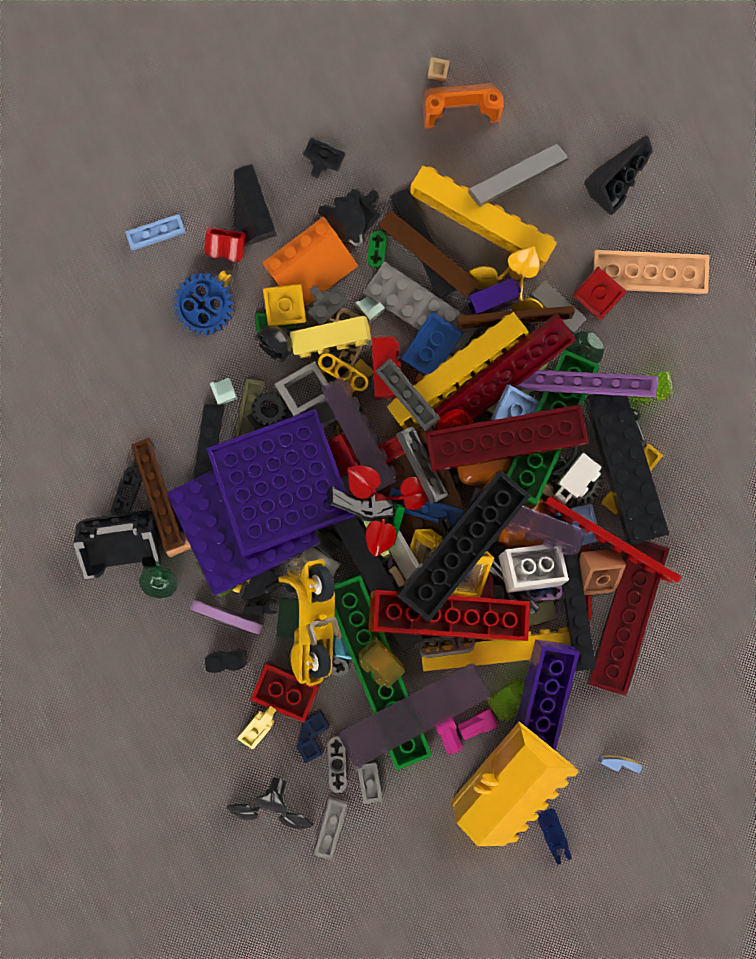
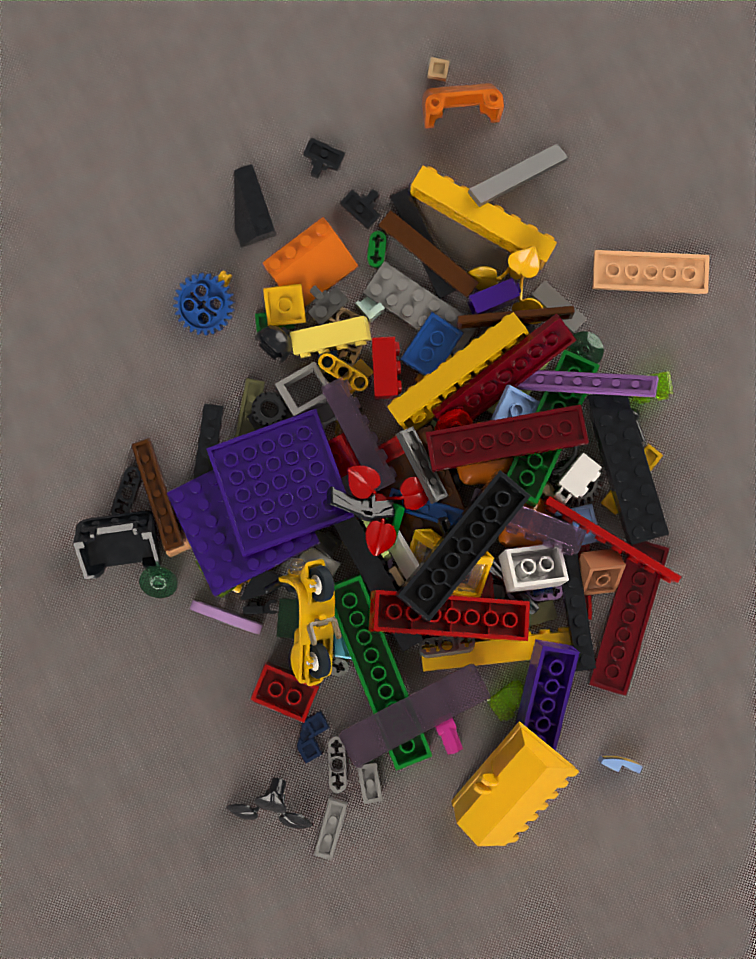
(155, 232): light blue tile -> none
(223, 391): light aqua panel -> none
(225, 244): red brick -> none
(232, 661): black brick -> none
(257, 728): light yellow hinge -> none
(347, 217): black tile -> none
(381, 662): clear yellow brick -> none
(407, 394): dark grey tile -> none
(481, 722): dark pink piece -> none
(553, 833): clear blue hinge -> none
(599, 293): red tile -> none
(612, 179): black wedge -> none

